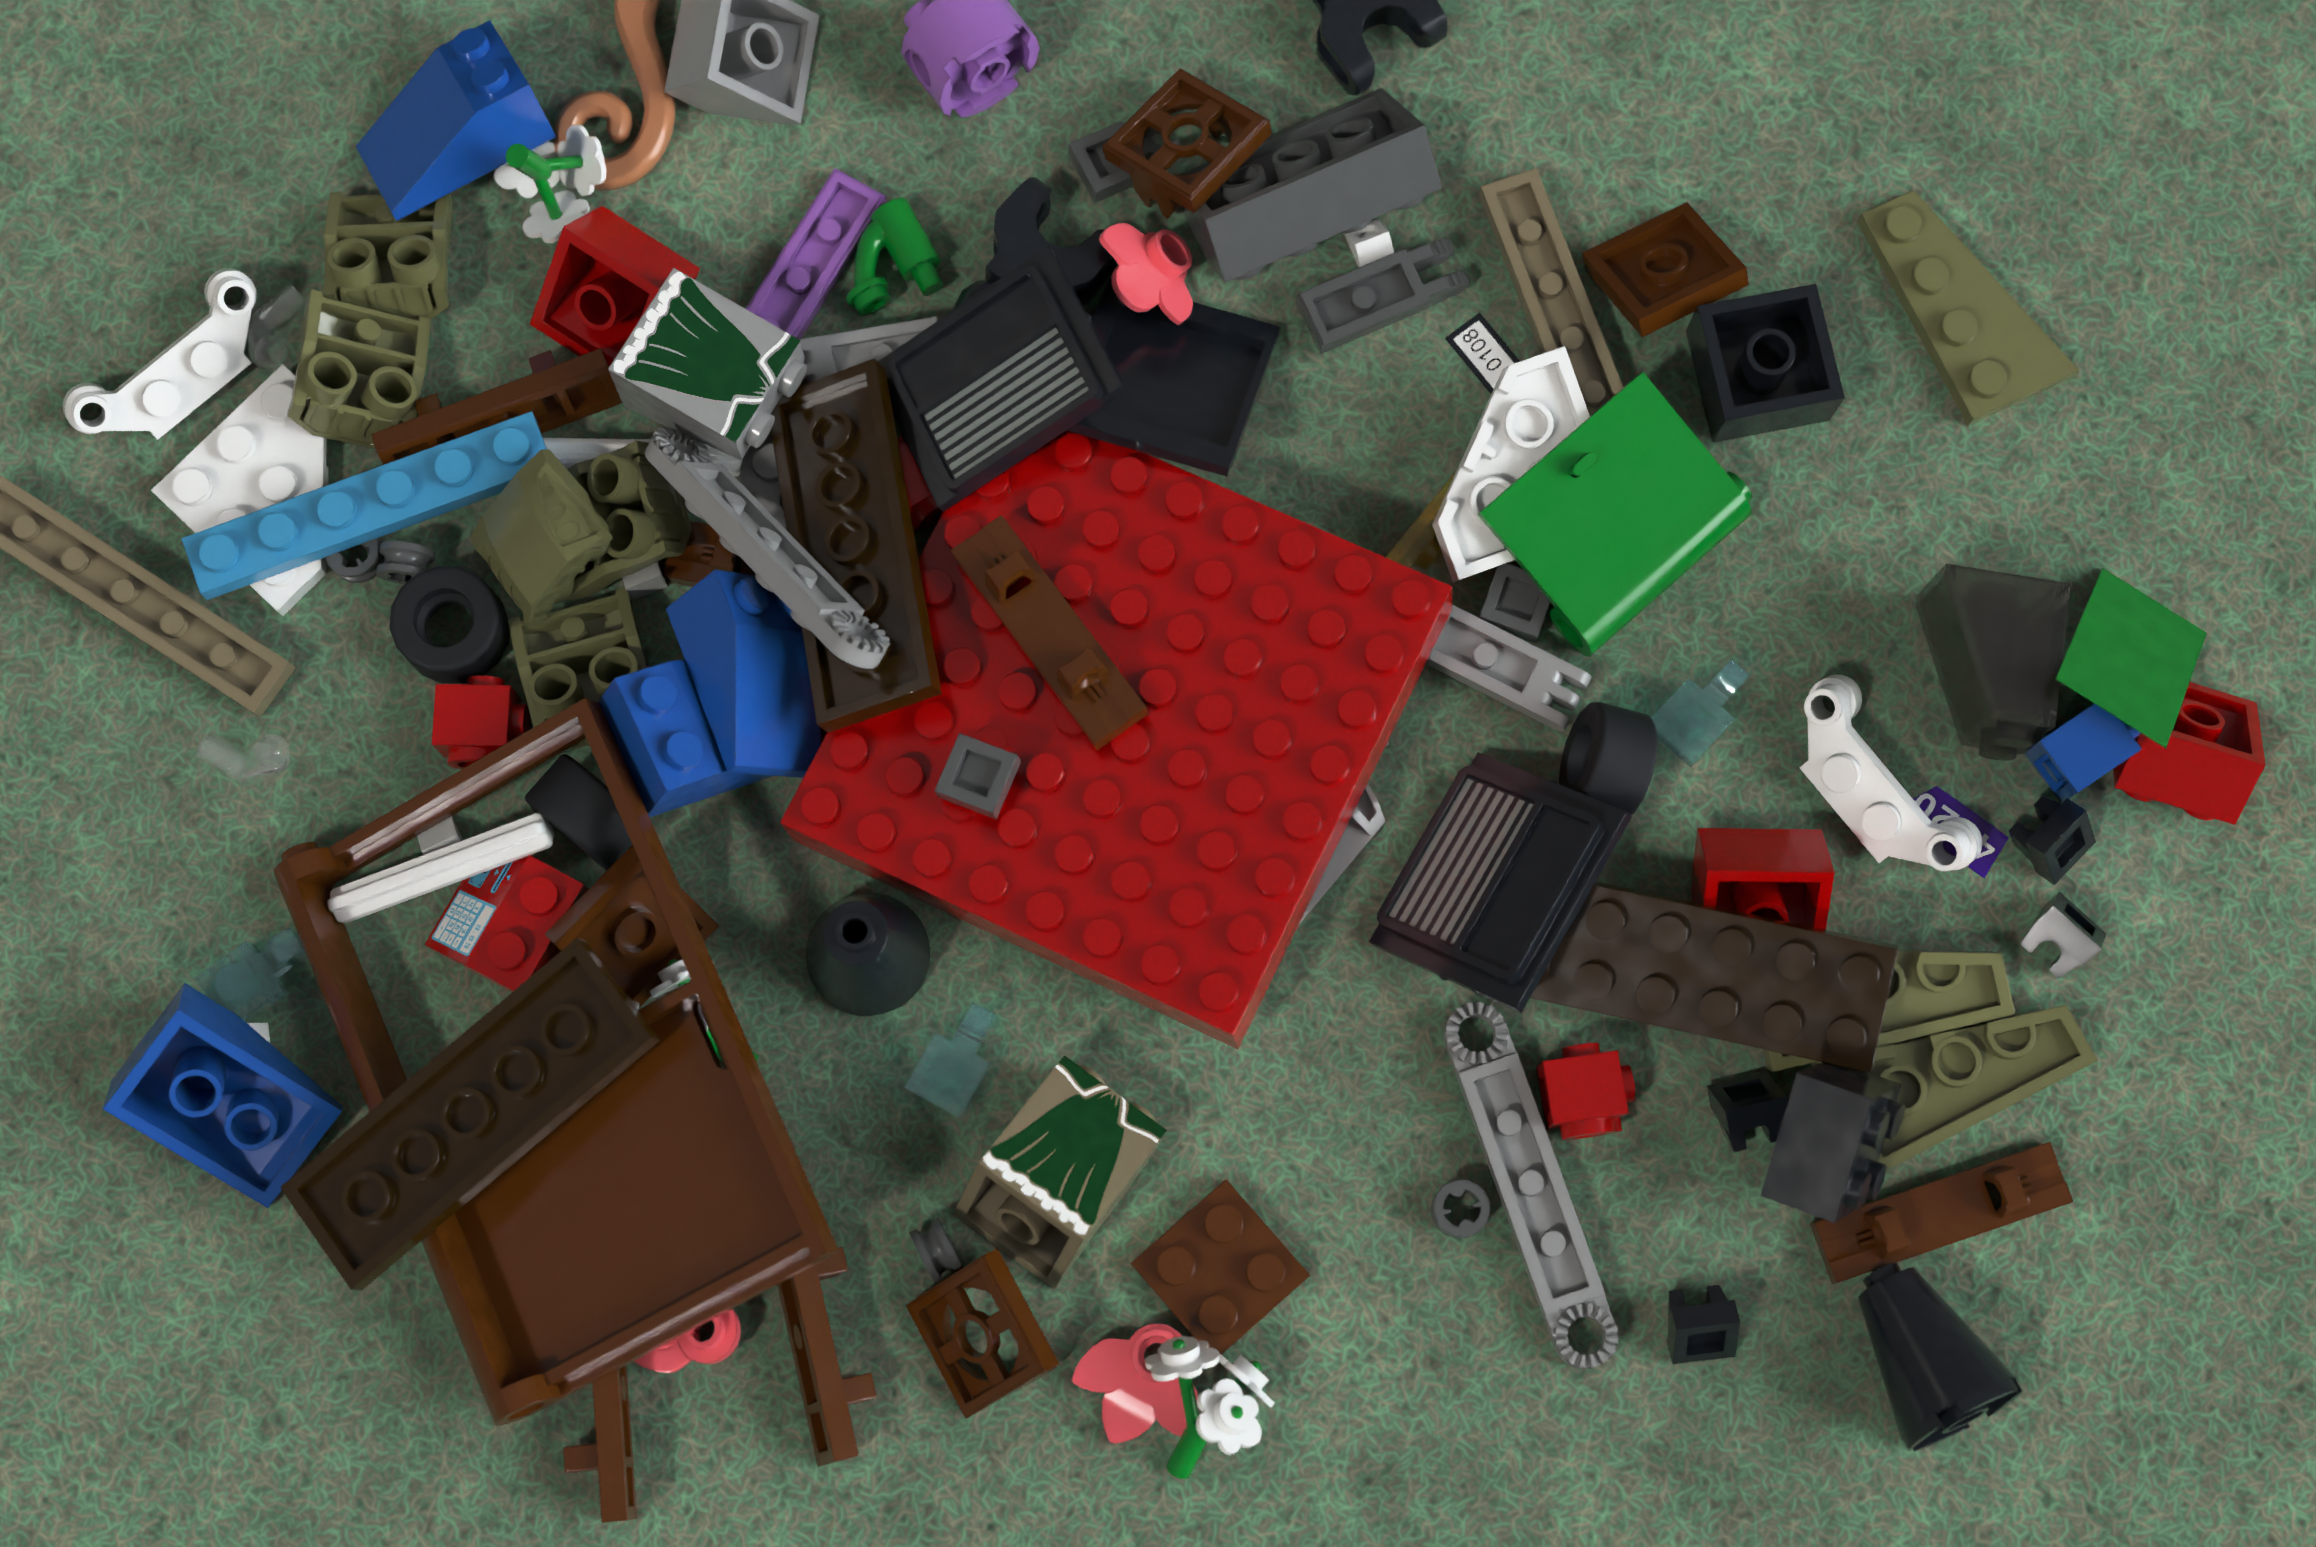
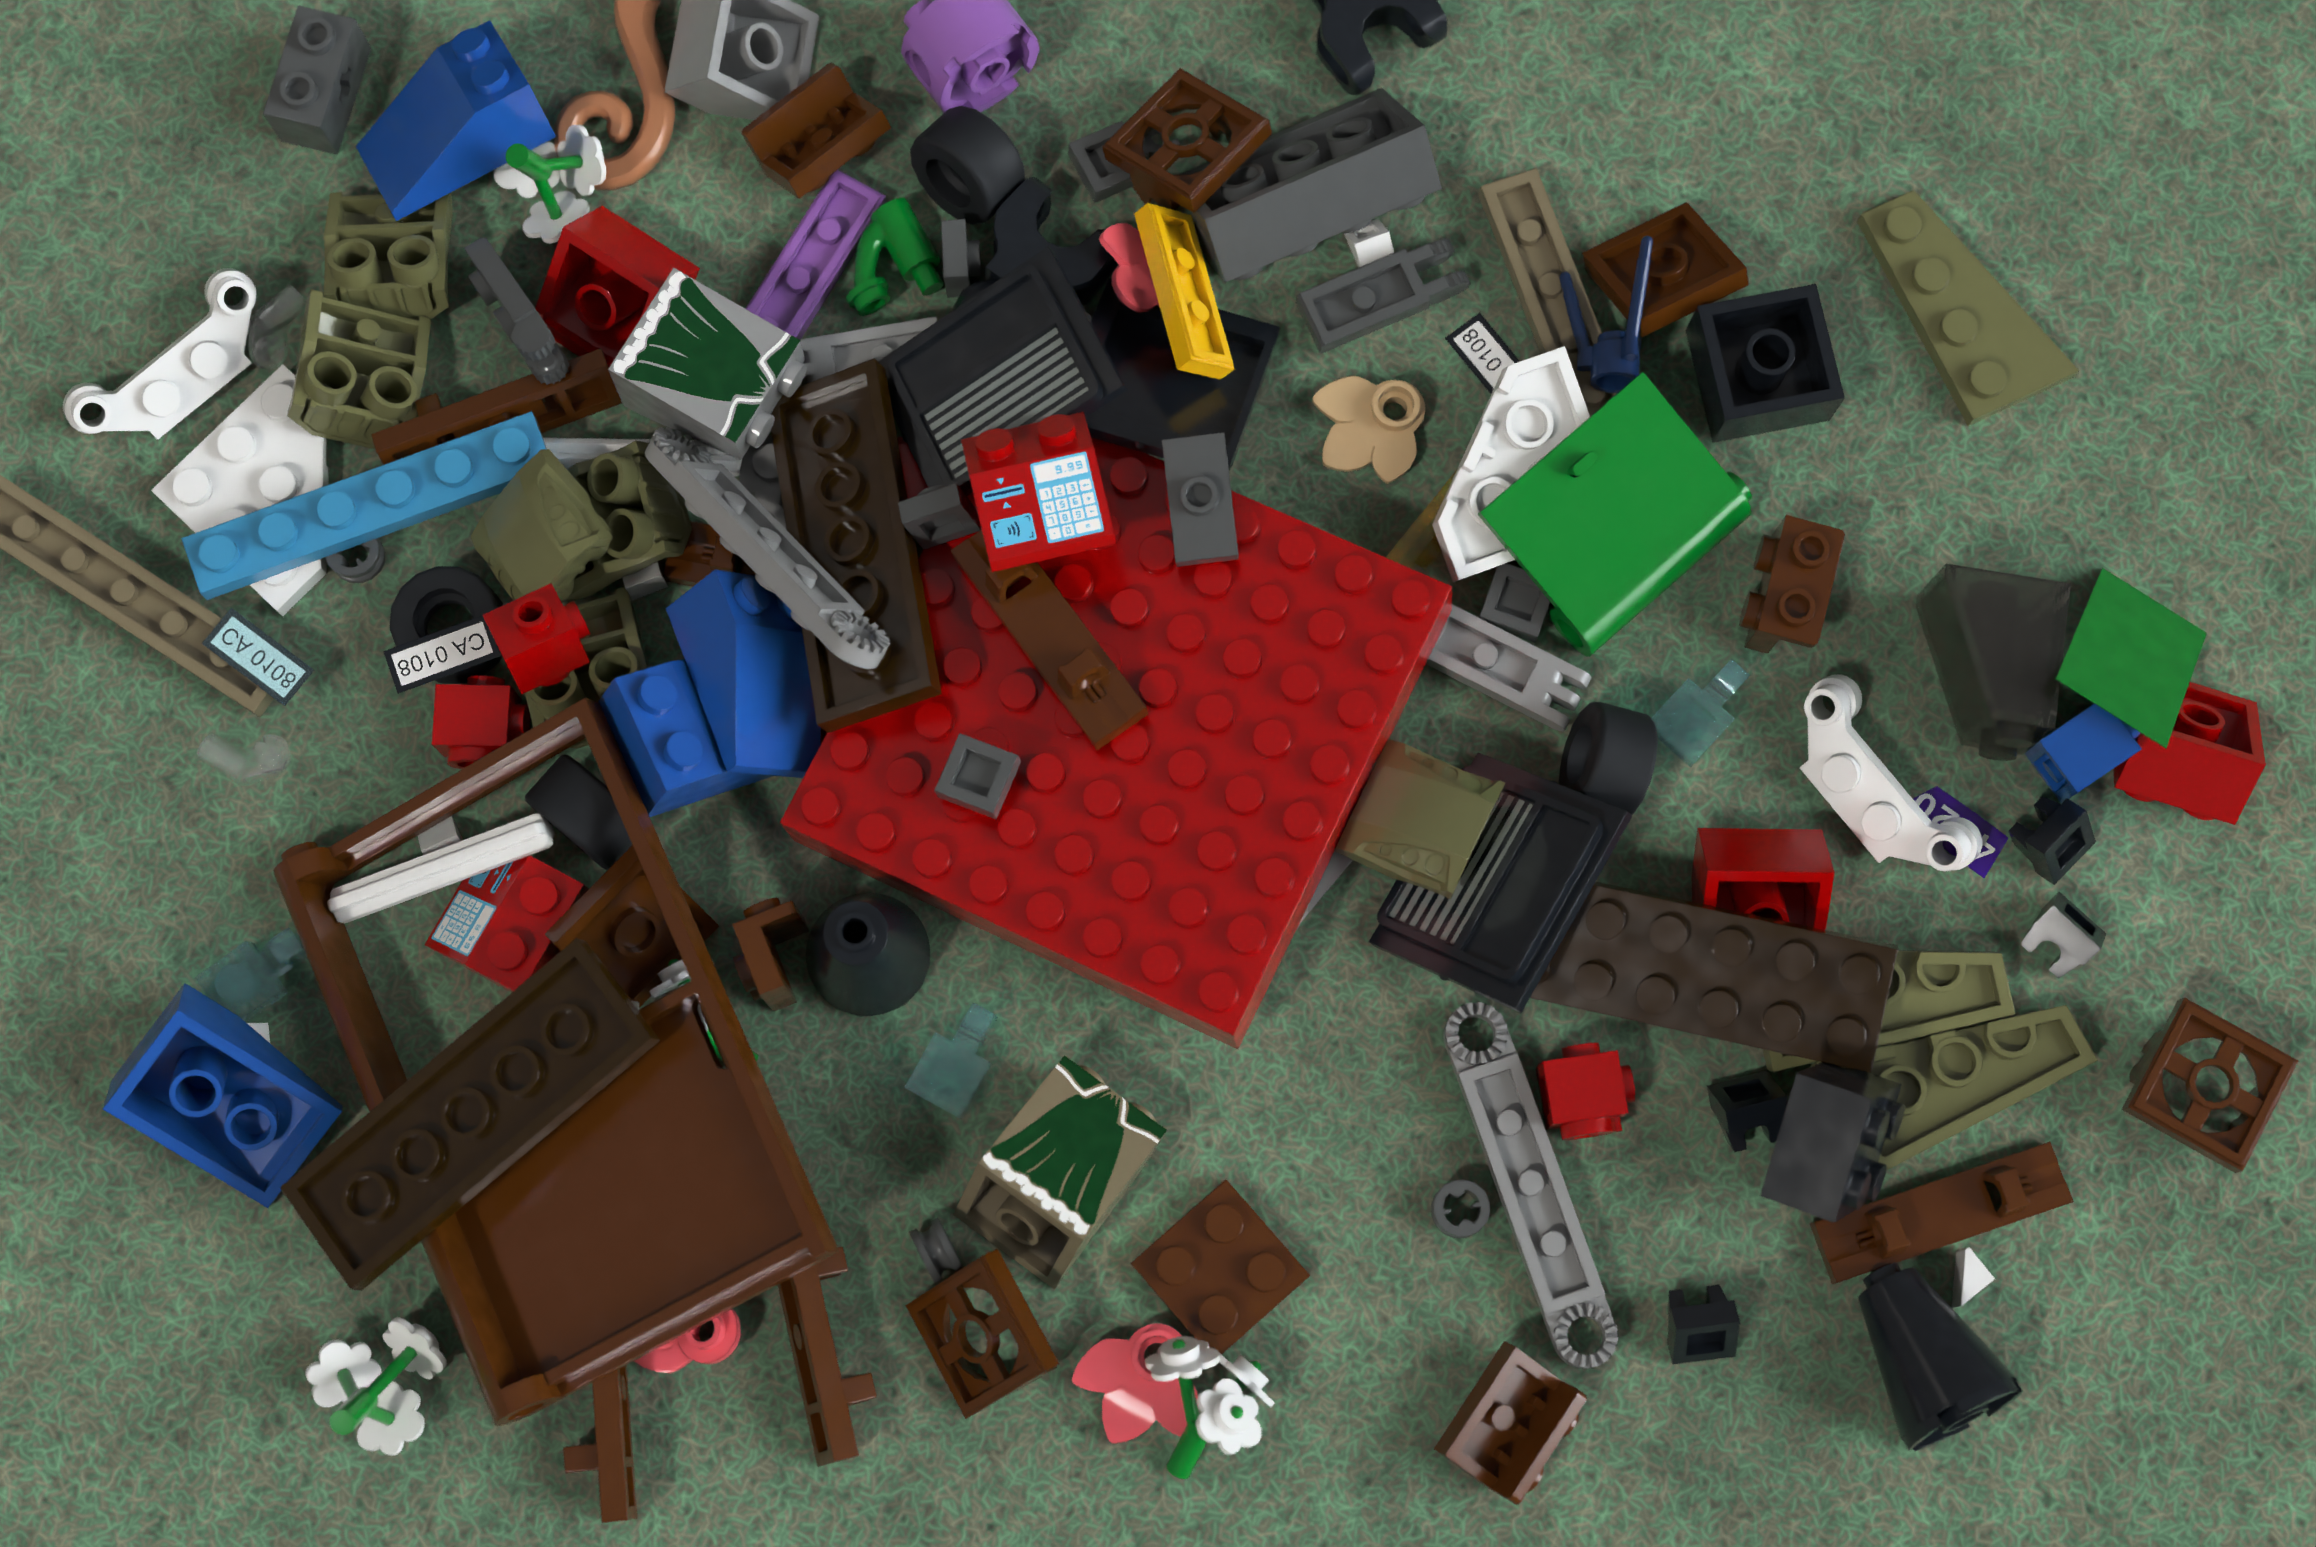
(258, 656): none -> clear light blue sticker
(317, 80): none -> dark grey brick
(370, 1394): none -> white plant
(403, 560): dark grey bush -> none
(441, 654): none -> sticker
(516, 314): none -> dark grey hinge
(539, 637): none -> red brick
(759, 964): none -> reddish brown bracket
(814, 132): none -> reddish brown bracket
(939, 515): none -> dark grey plate
(960, 256): none -> dark grey plate
(967, 164): none -> black tyre
(1038, 491): none -> red slope
(1184, 291): none -> yellow tile
(1200, 499): none -> dark grey plate
(1364, 432): none -> tan plate
(1418, 818): none -> olive slope
(1511, 1424): none -> reddish brown bracket
(1617, 353): none -> dark blue plant
(1794, 585): none -> reddish brown bracket
(1969, 1276): none -> white piece
(2147, 1098): none -> reddish brown piece

